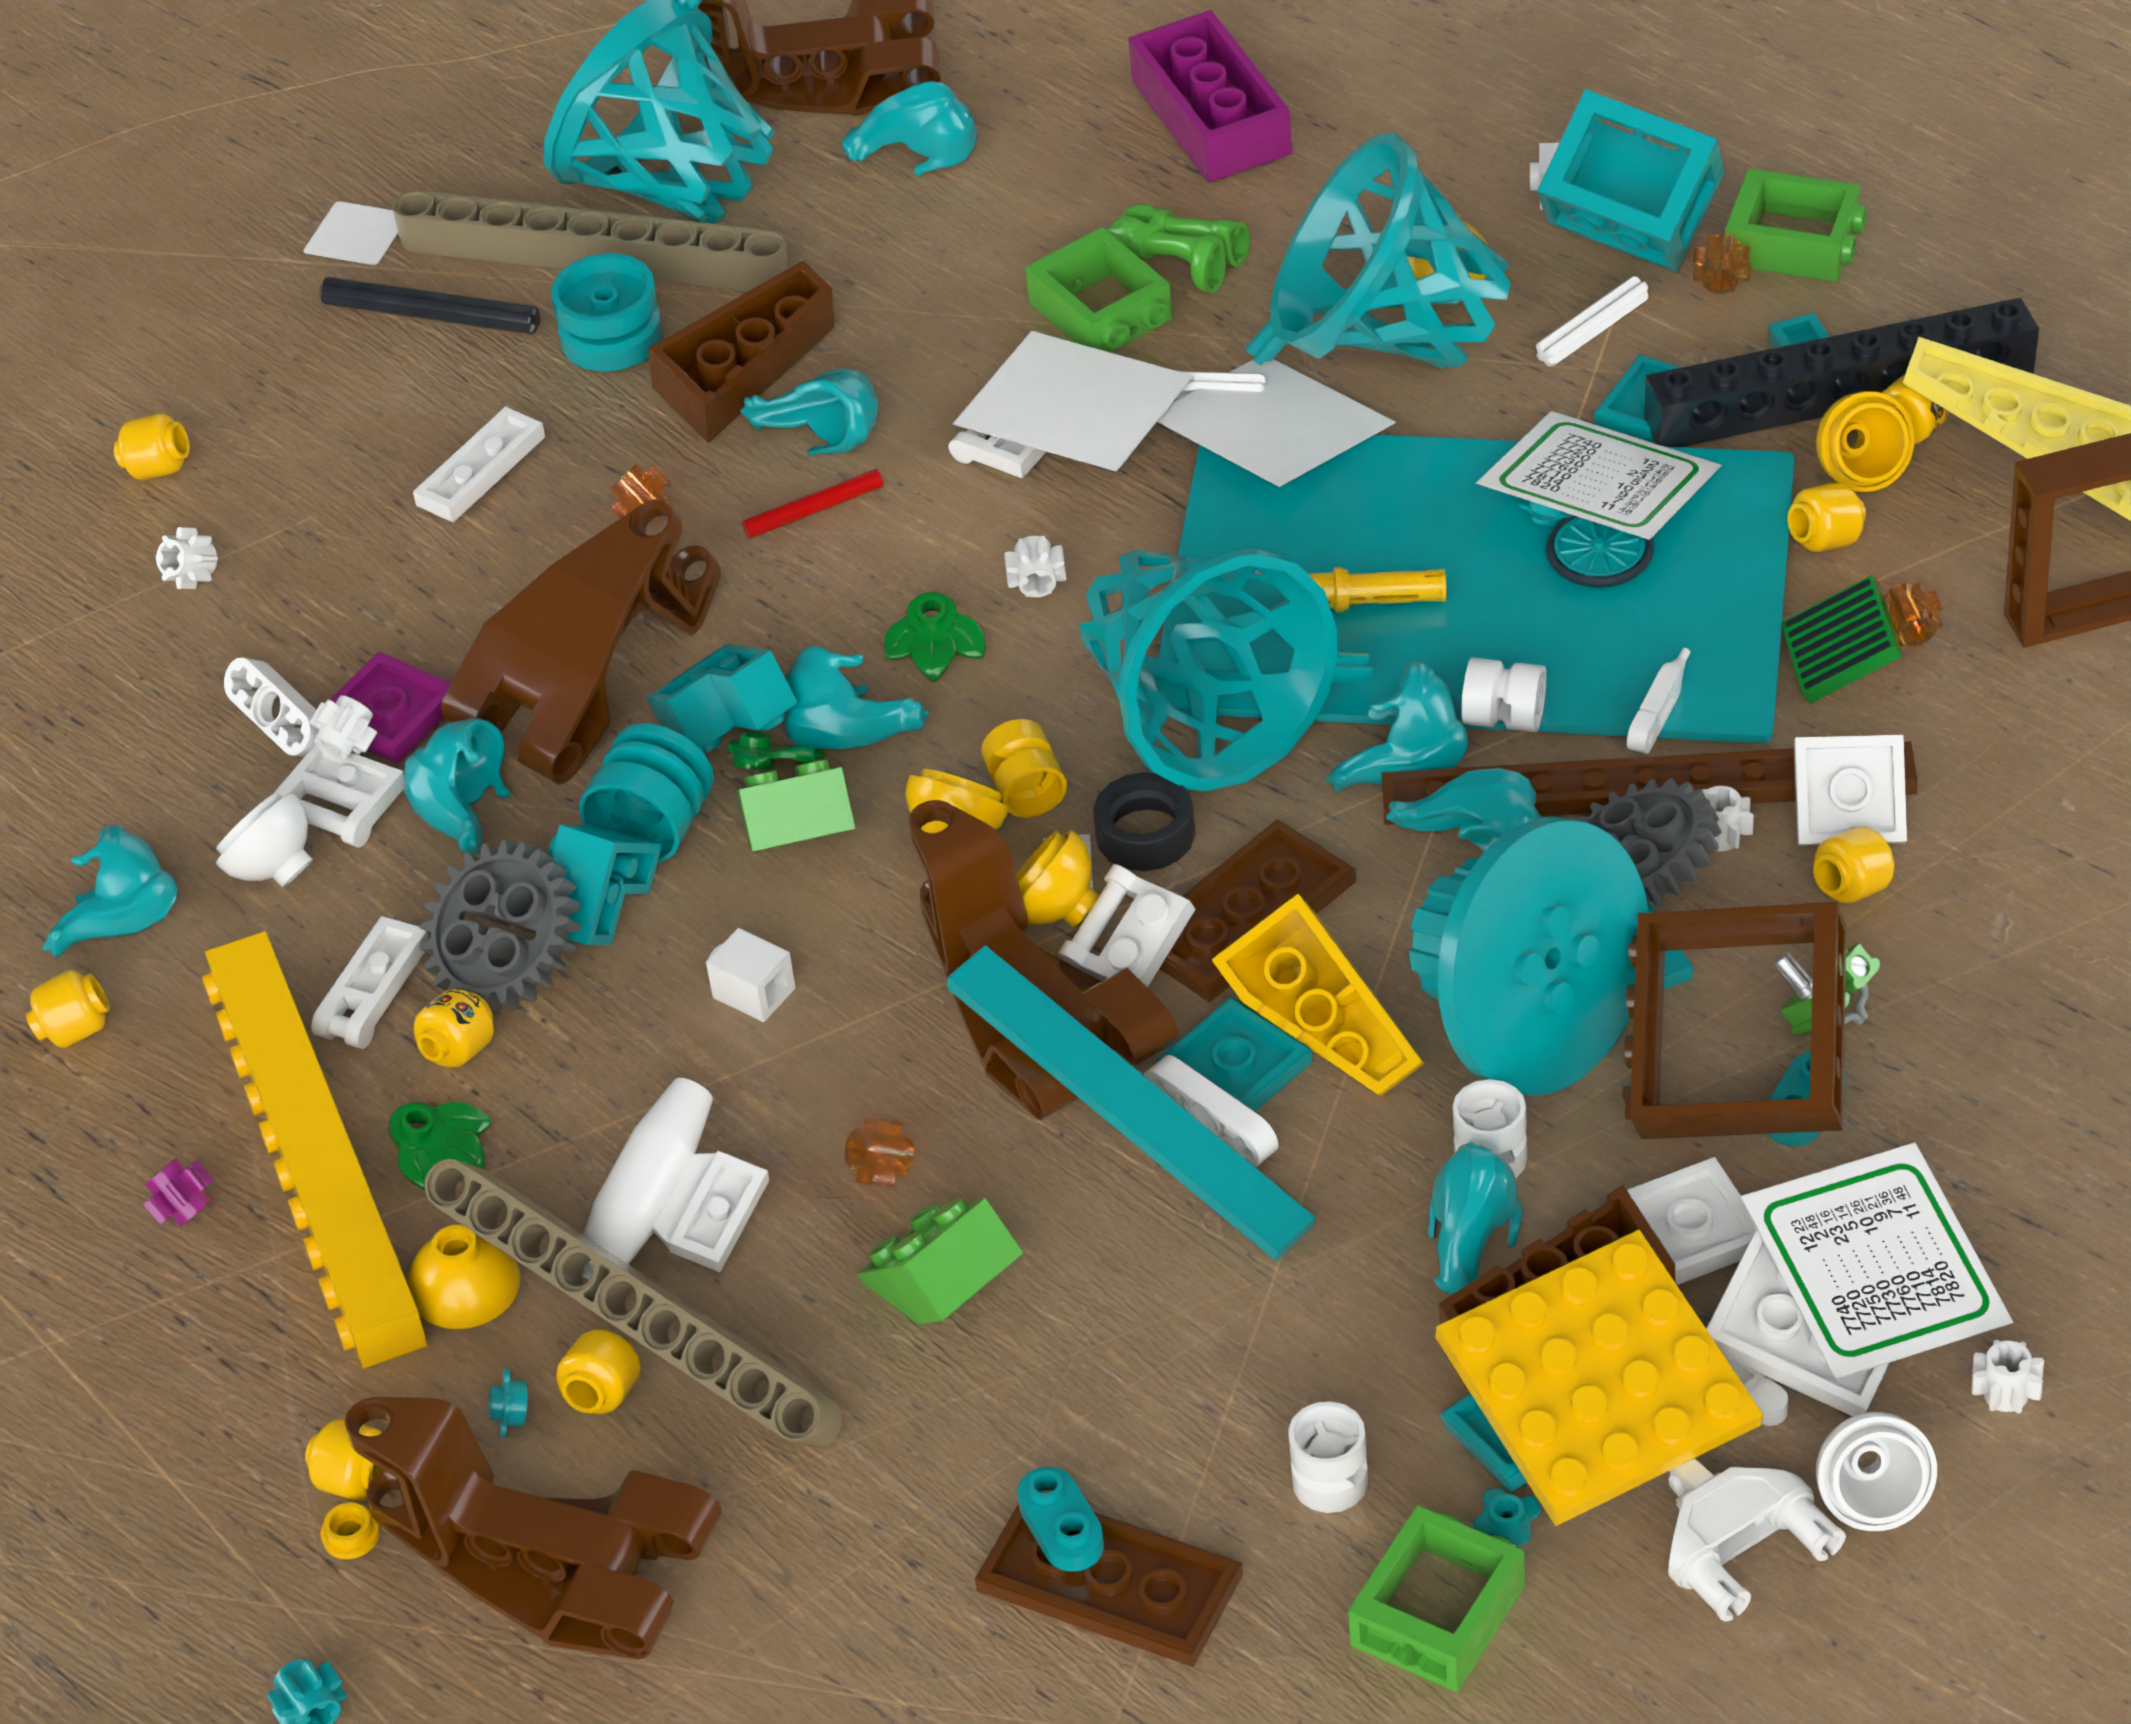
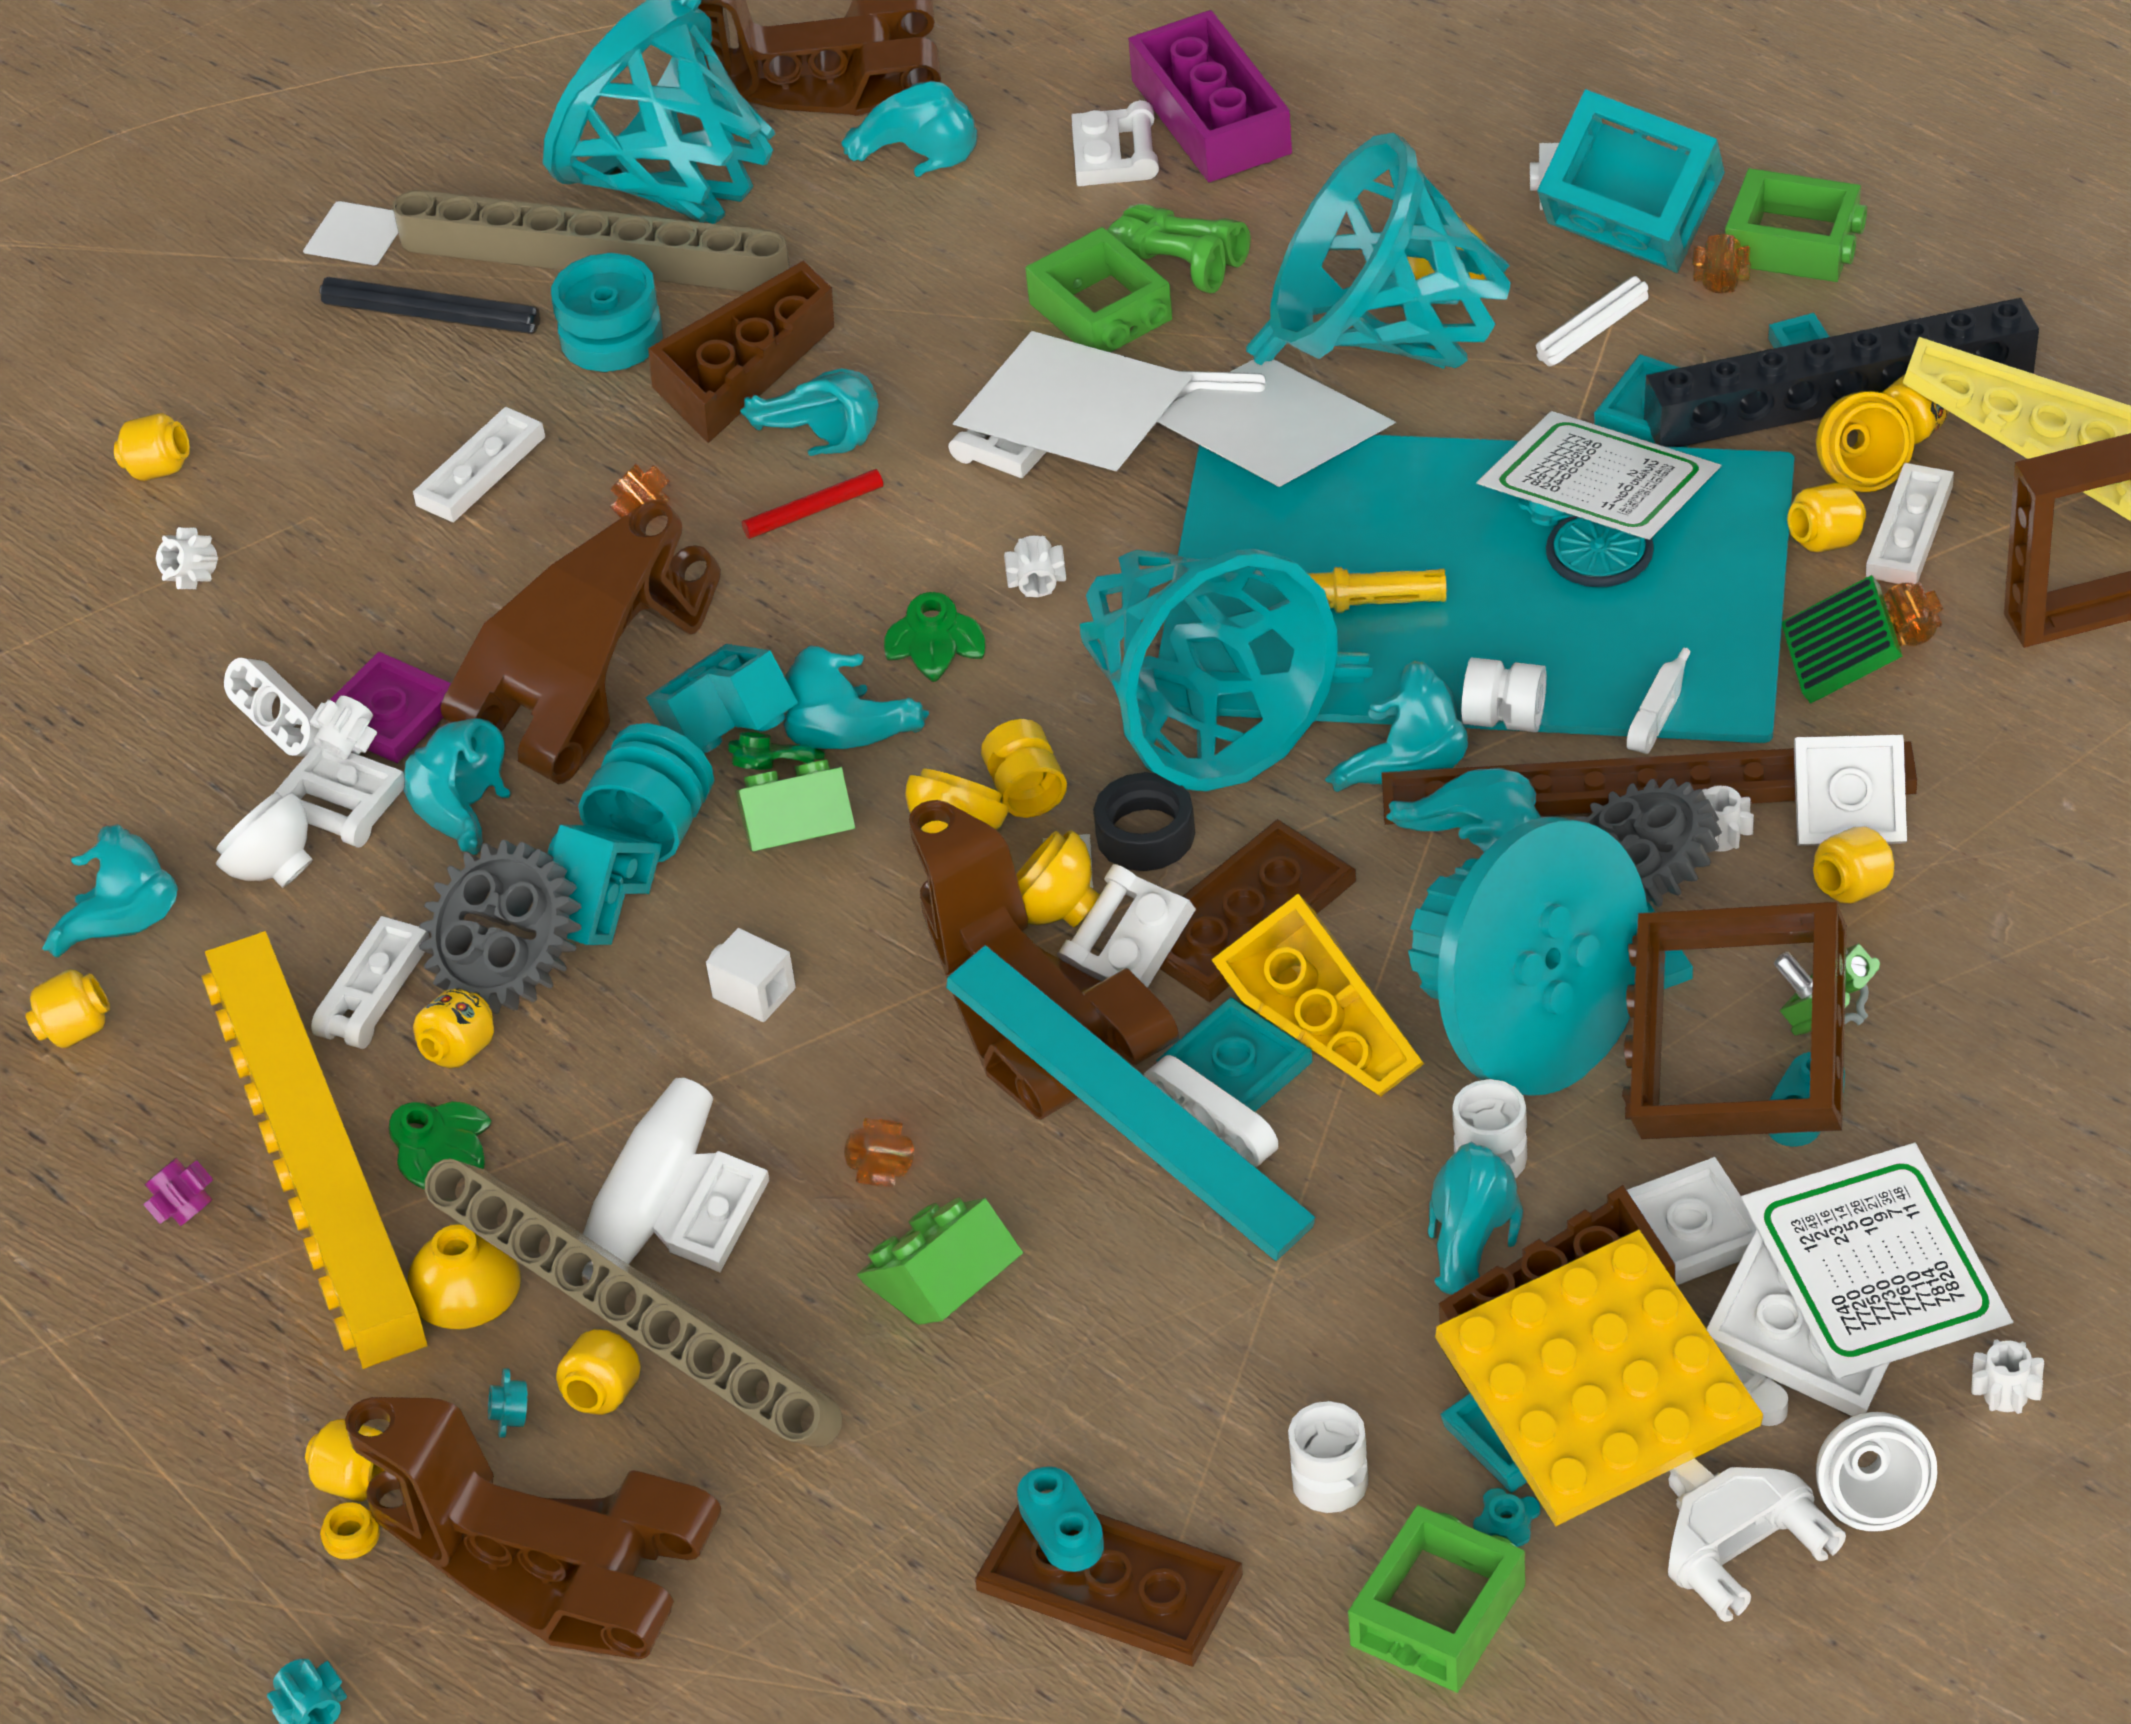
(1098, 145): none -> white plate
(1910, 524): none -> white plate

